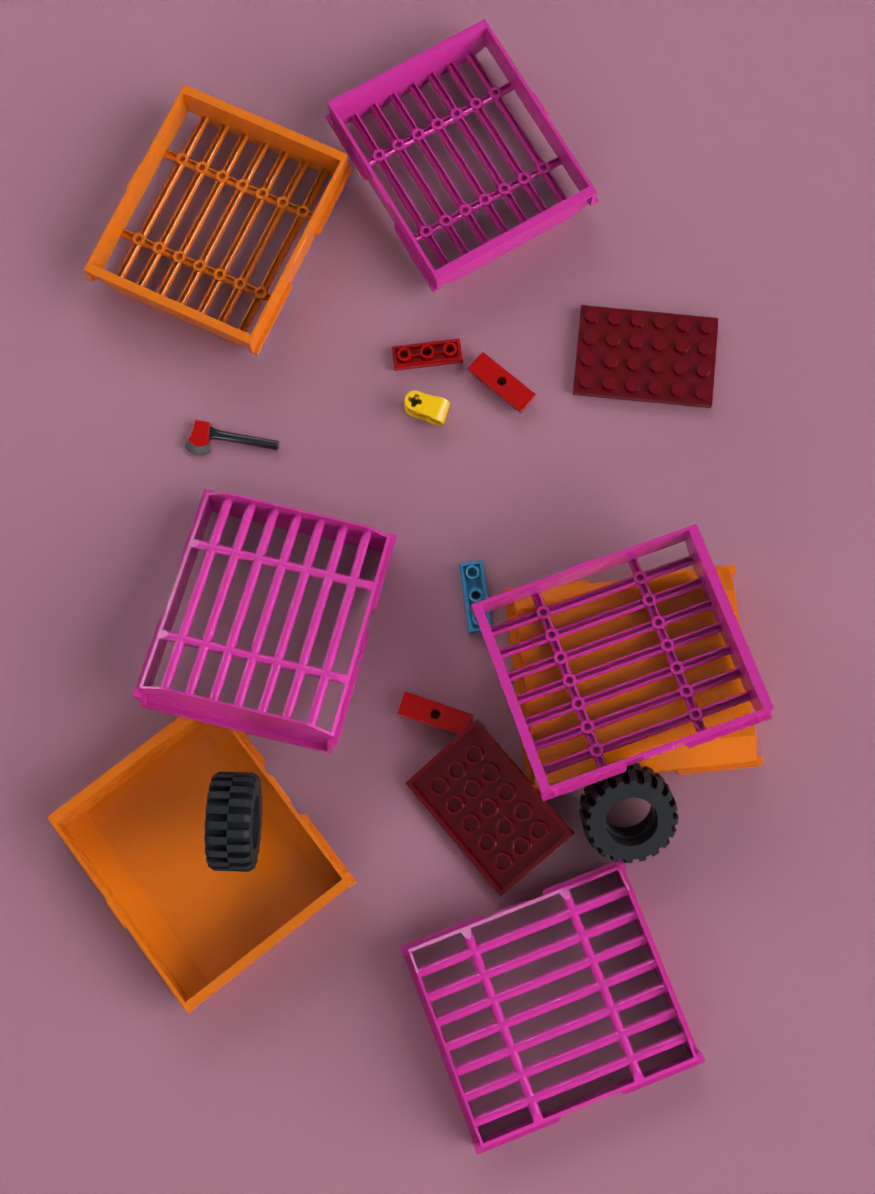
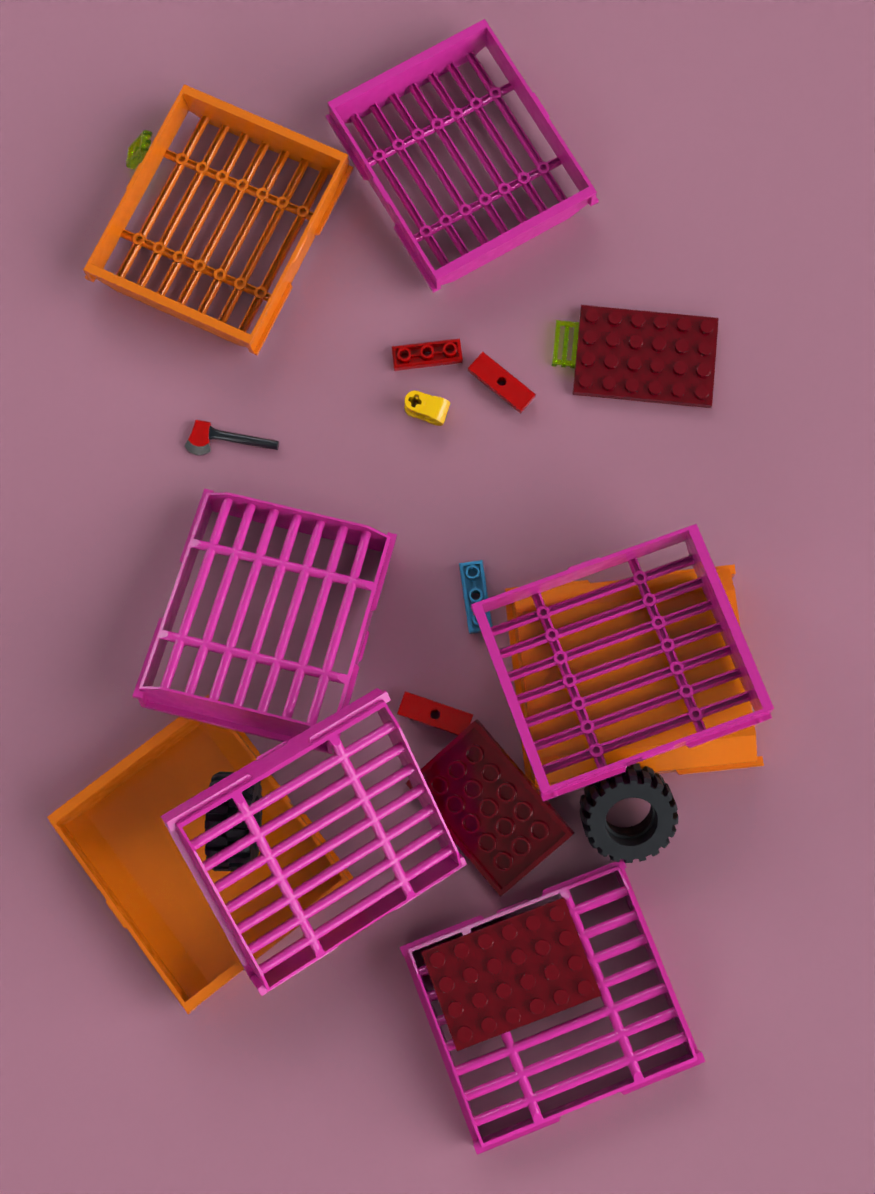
(140, 148): none -> clear neon green tile
(390, 897): none -> dark pink bar
(510, 974): none -> dark red plate
(564, 362): none -> clear neon green tile

